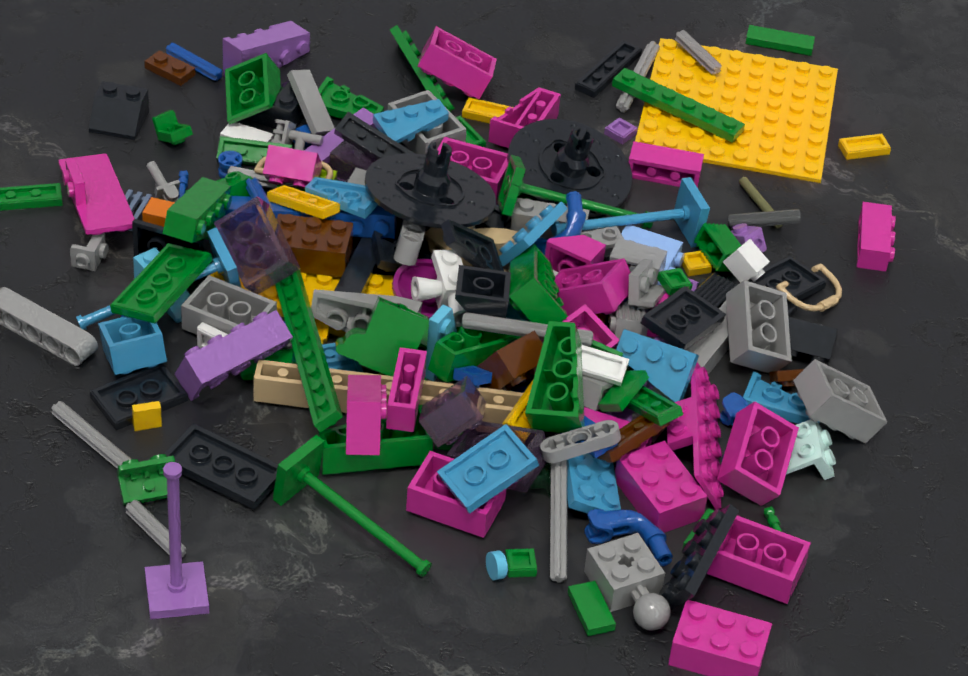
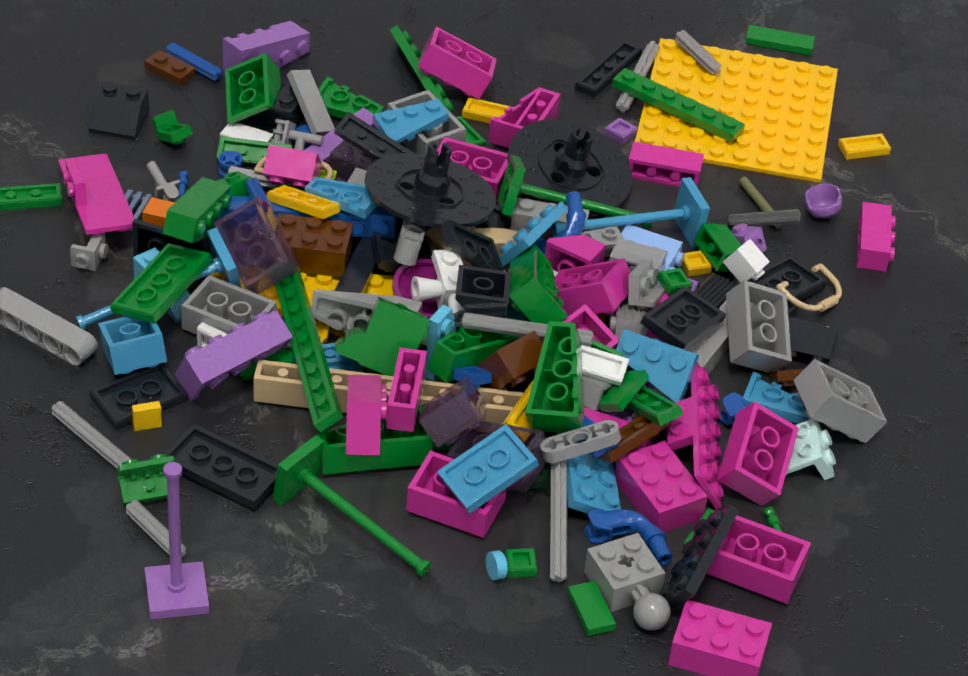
(823, 200): none -> medium lavender hair

